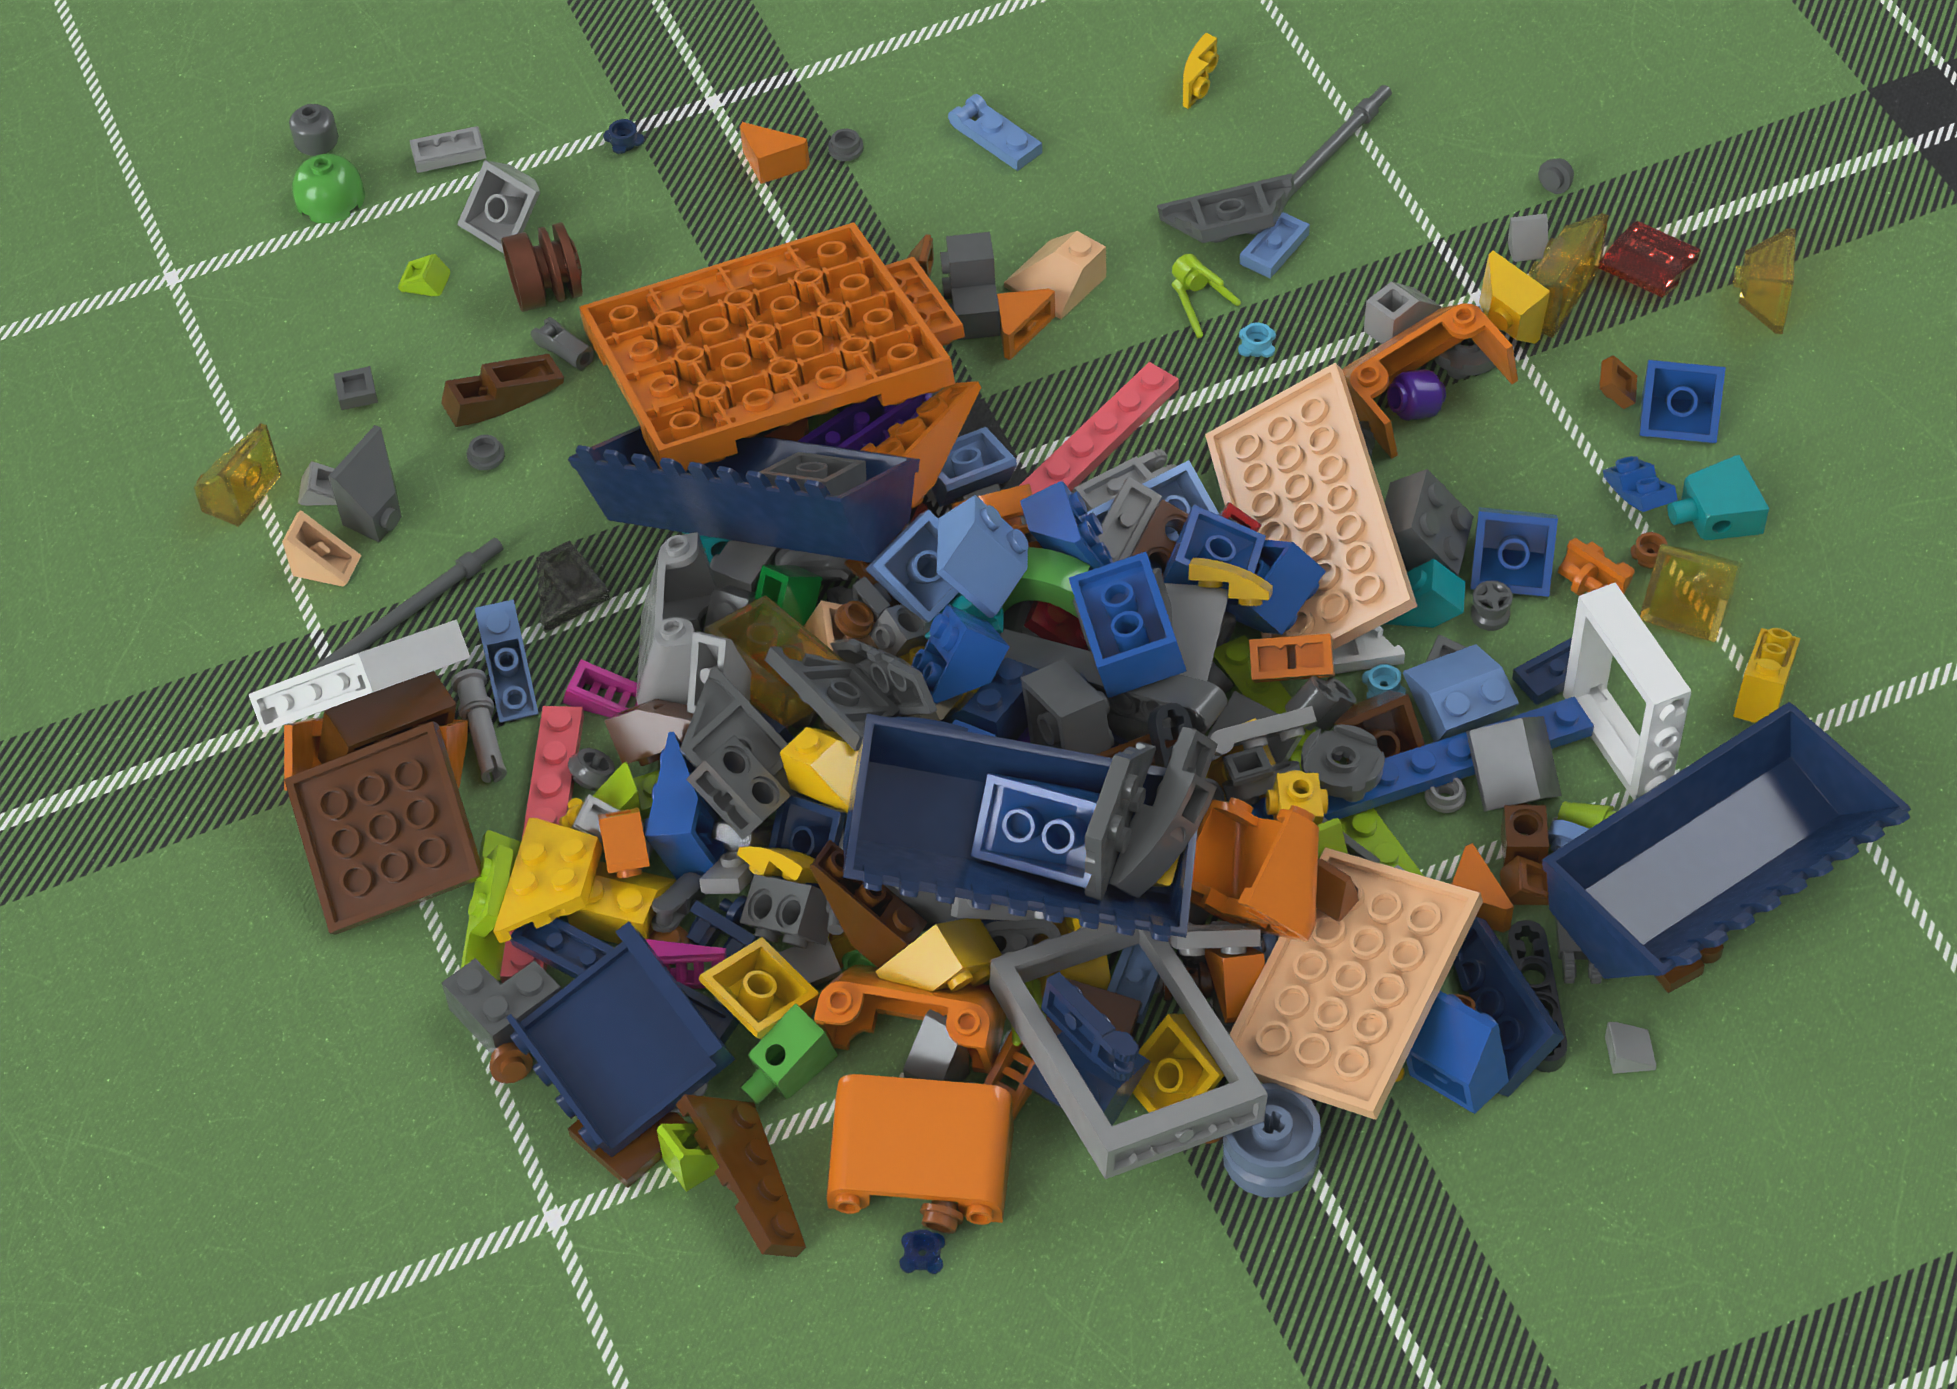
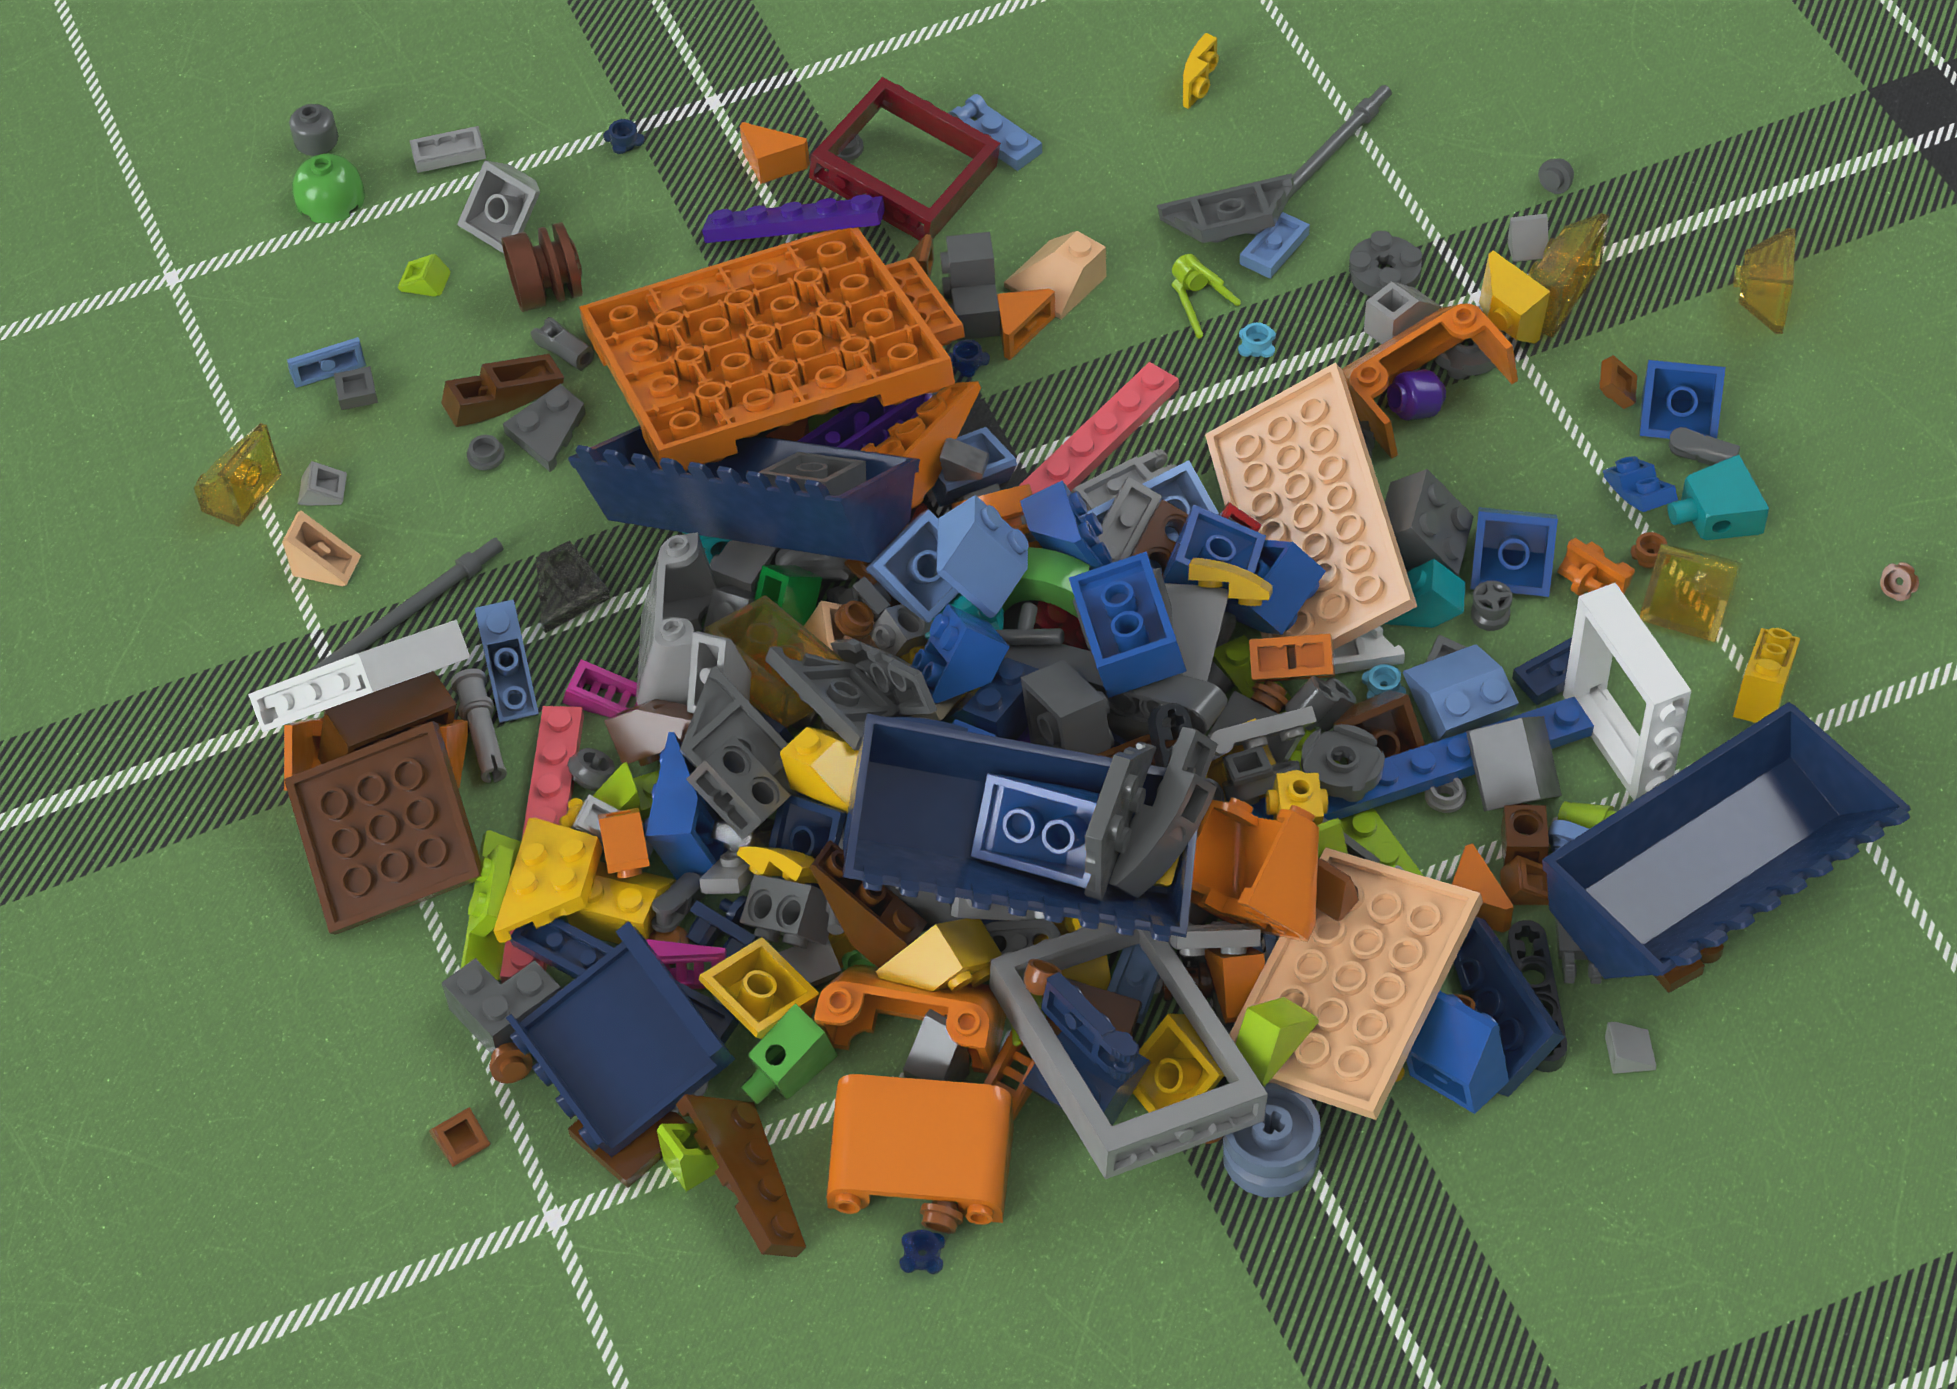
(326, 362): none -> medium blue slope
(367, 488): dark grey slope -> none
(460, 1137): none -> dark orange slope
(546, 425): none -> dark grey wing
(793, 218): none -> dark purple plate
(899, 208): none -> dark red window
(962, 461): none -> flat silver slope
(968, 357): none -> clear blue plate
(1027, 635): none -> dark grey piece
(1037, 974): none -> dark orange hinge
(1270, 695): none -> dark orange plate
(1272, 1035): none -> lime slope
(1384, 249): none -> dark grey plate
(1649, 258): clear red slope -> none
(1700, 447): none -> dark grey bar
(1889, 581): none -> plate

